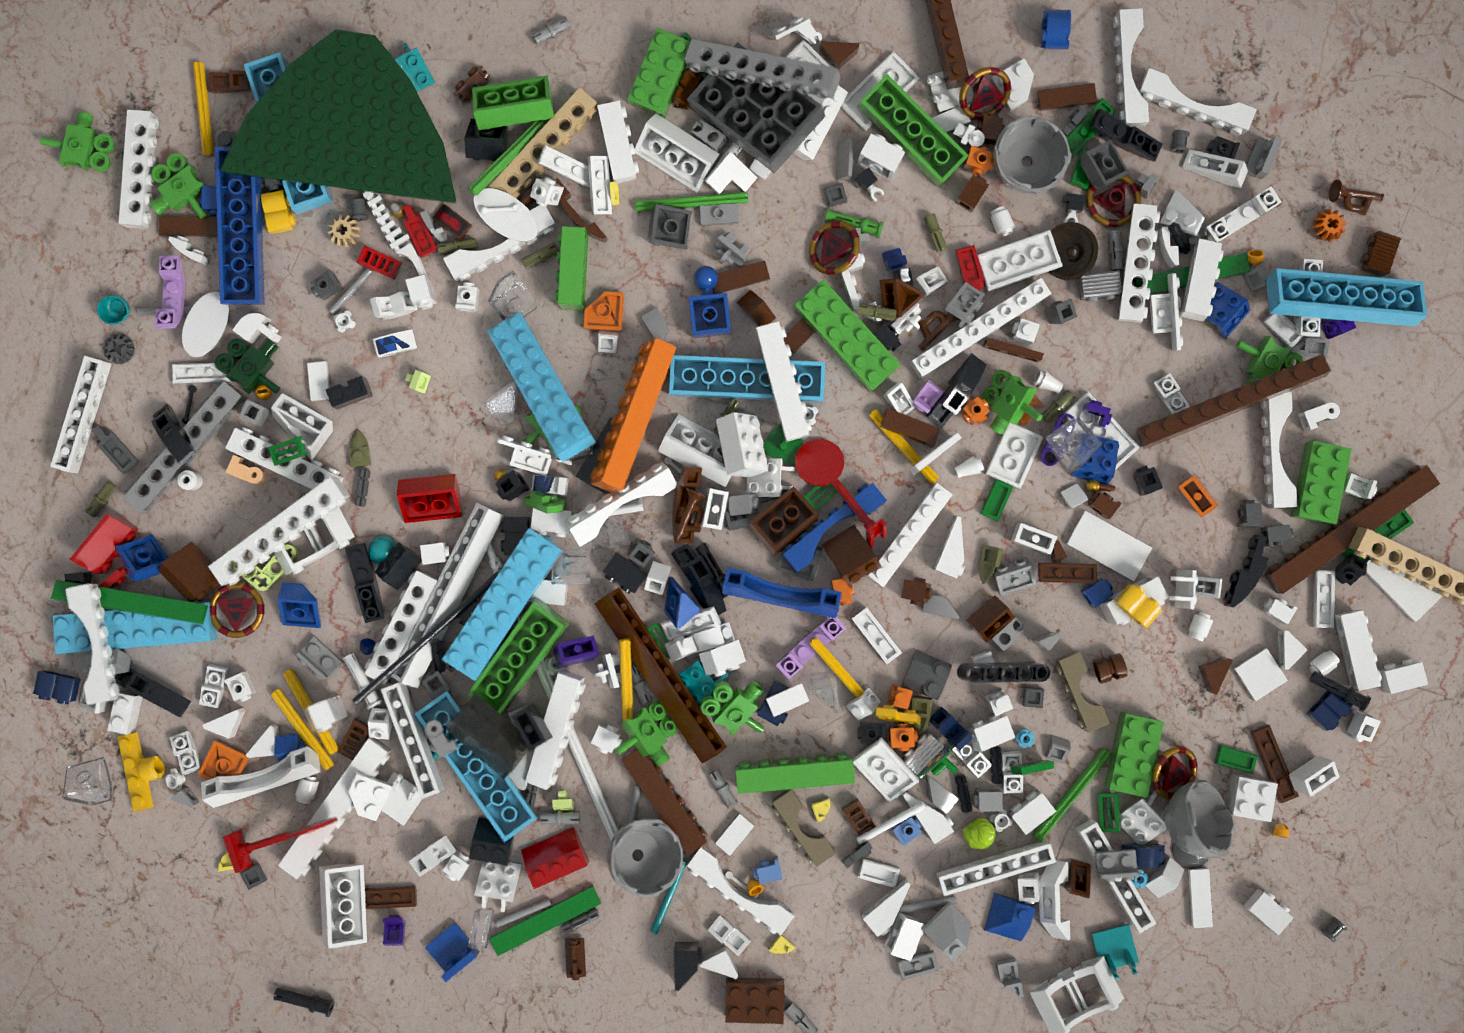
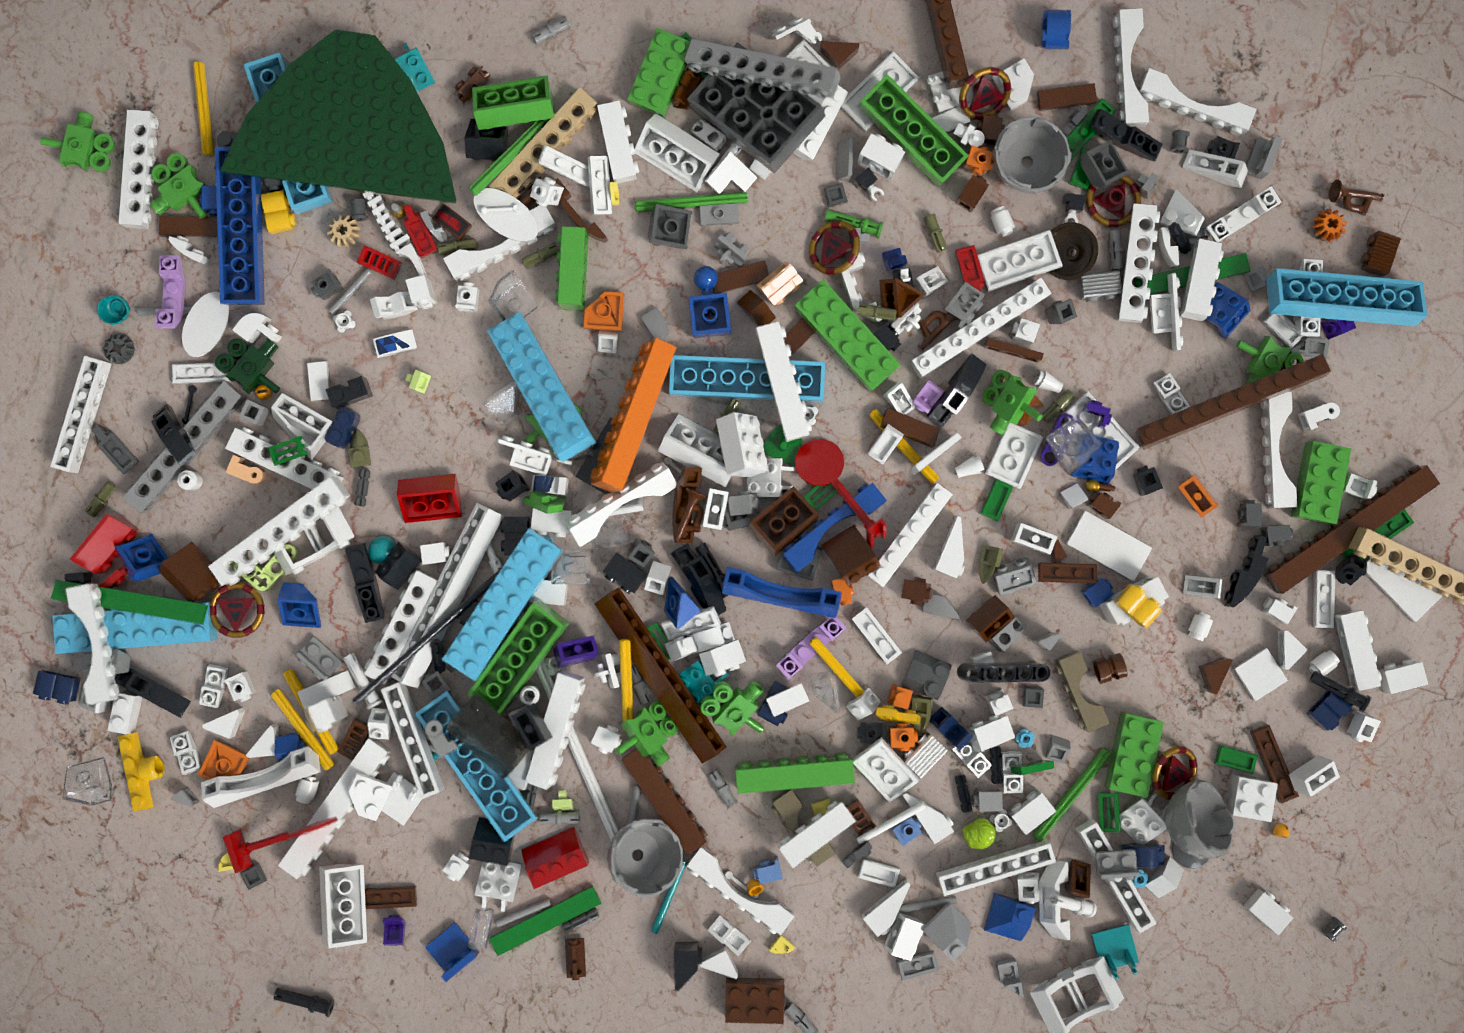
(175, 780): white plate -> none
(228, 82): reddish brown slope -> none
(326, 689): none -> white sticker
(341, 432): none -> dark blue brick
(367, 646): clear blue hinge -> none
(432, 856): white brick -> none
(501, 473): piece -> none
(524, 694): none -> white brick
(734, 834): white tile -> none
(780, 283): none -> light nougat brick
(816, 834): none -> white brick
(885, 444): none -> white tile
(940, 762): green shield -> none
(940, 796): light grey slope -> none
(972, 417): orange brick -> none
(1077, 905): none -> white pin
(1185, 589): white plate -> none
(1200, 898): white tile -> none
(1255, 257): light orange hinge -> none

